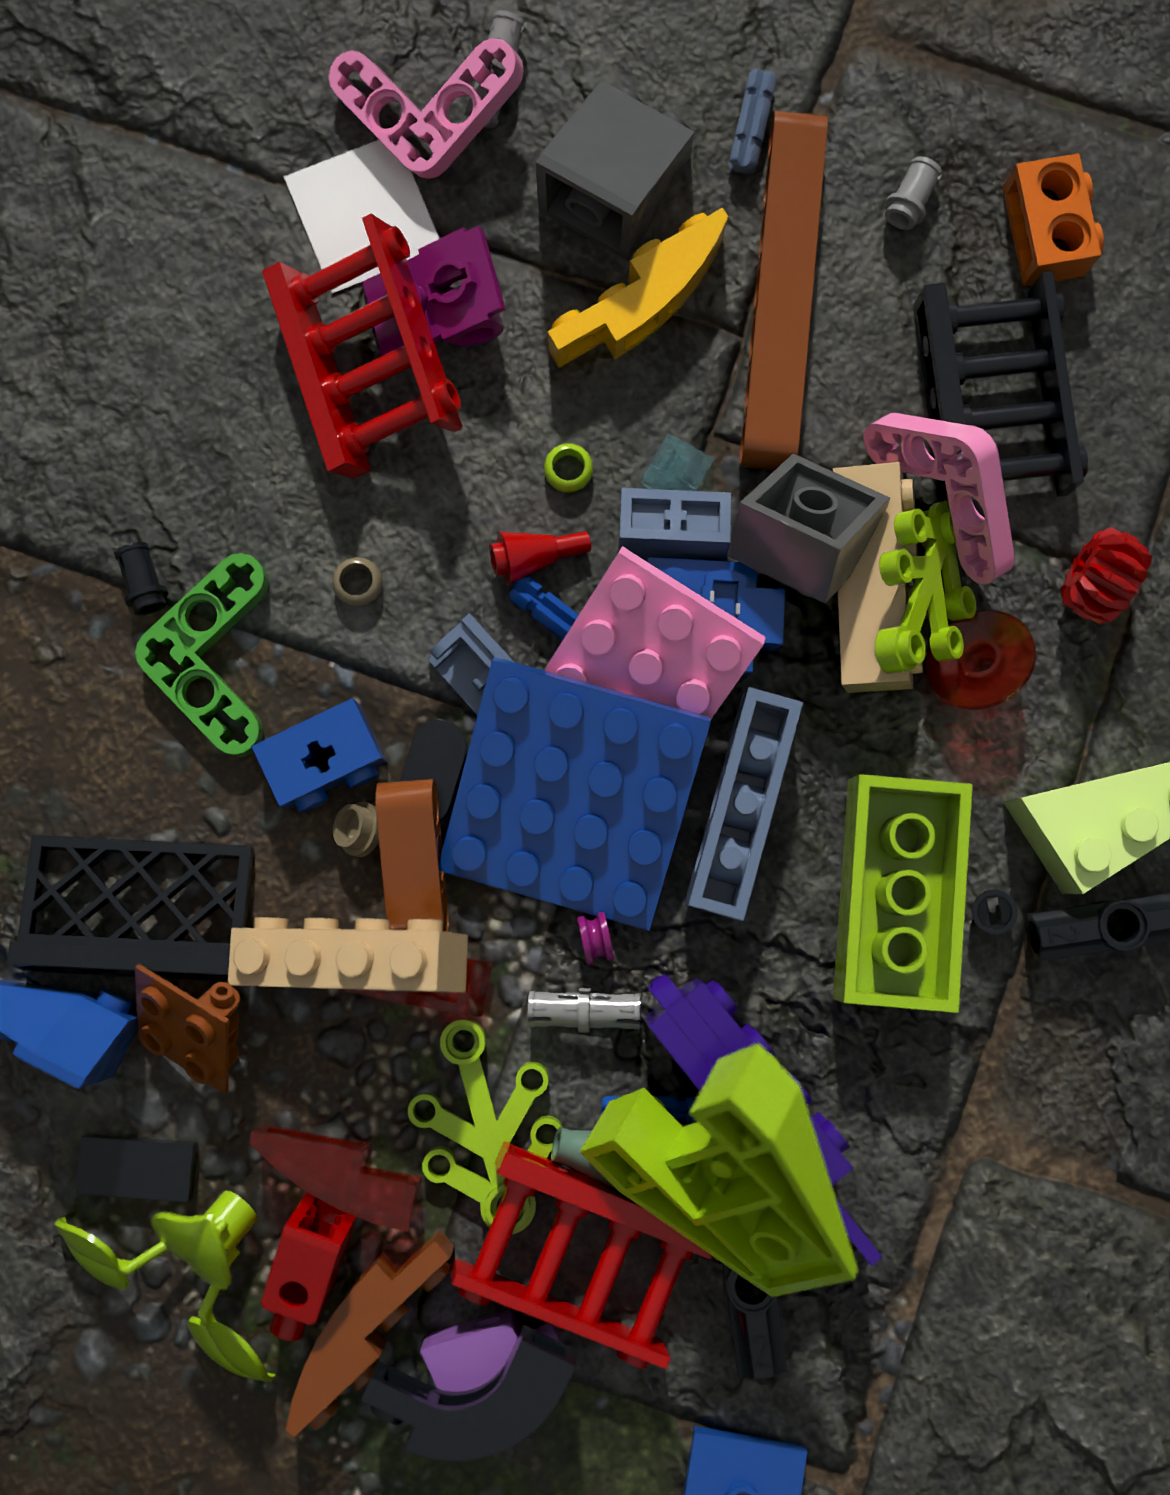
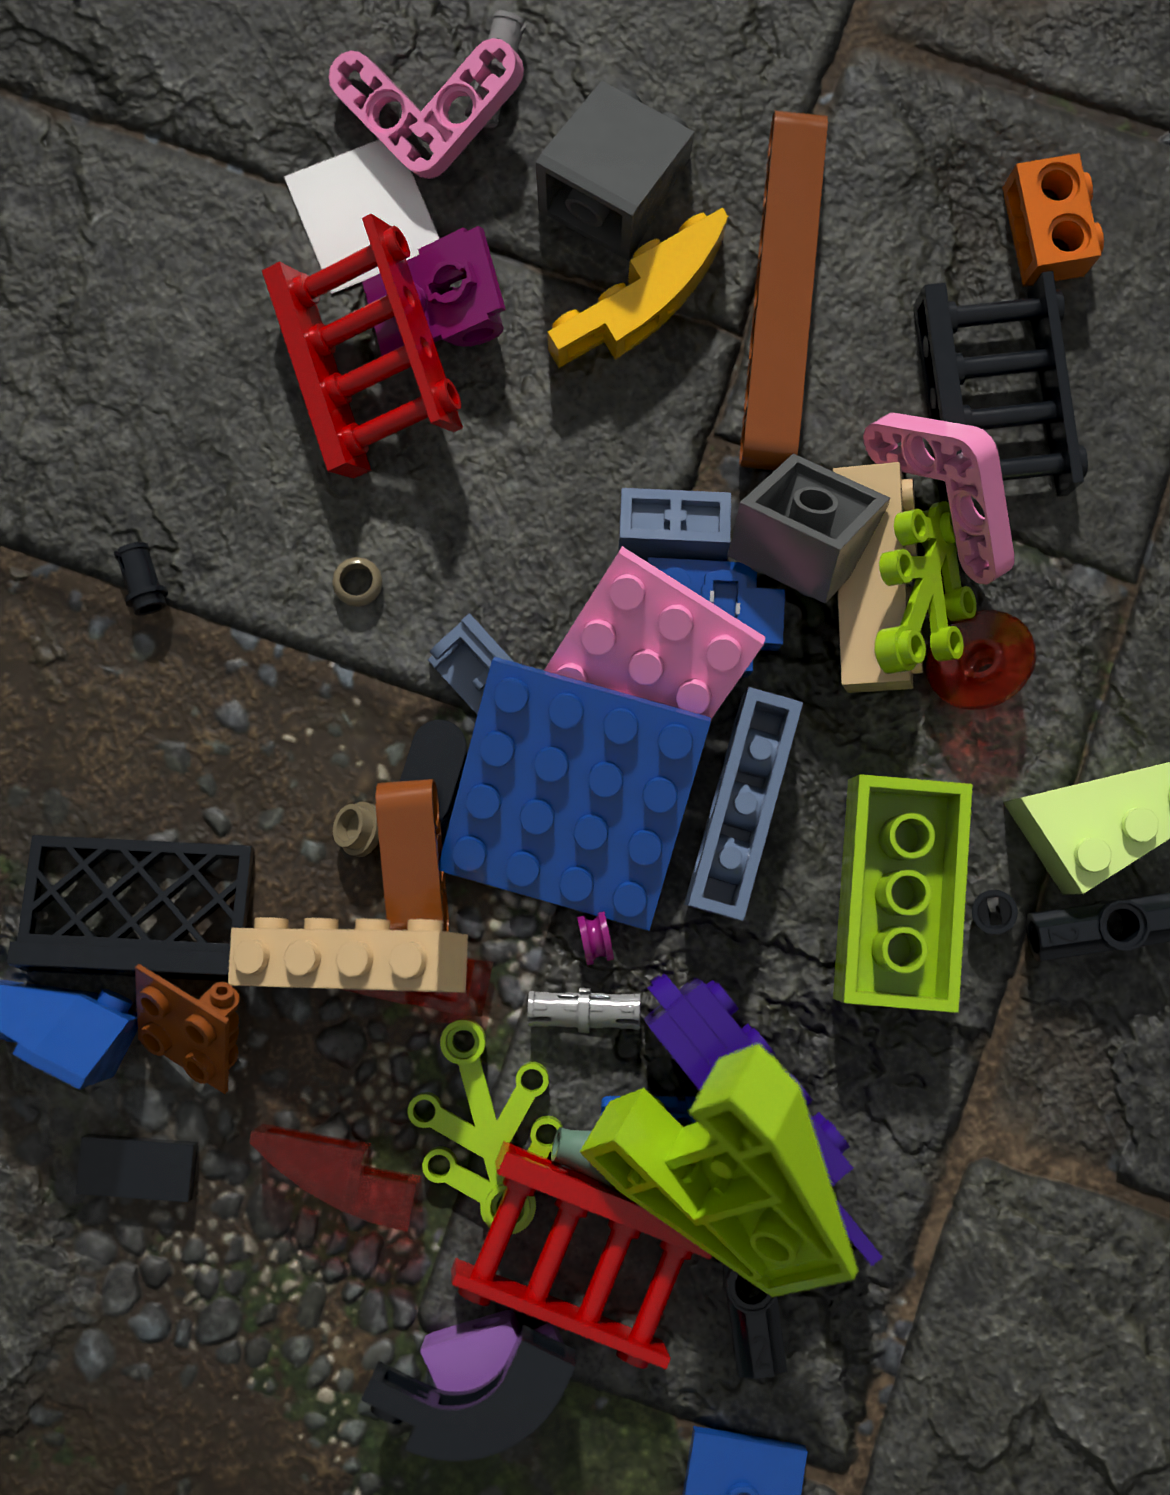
(192, 644): bright green beam -> none
(204, 1244): lime plant -> none
(306, 1266): red torso -> none
(338, 730): blue brick -> none
(350, 1342): dark orange slope -> none
(526, 553): red cone -> none
(545, 607): blue axle -> none
(568, 450): lime piece -> none
(677, 466): clear light blue tile -> none
(752, 121): sand blue axle -> none
(907, 205): light grey pin -> none
(1106, 575): red gear -> none

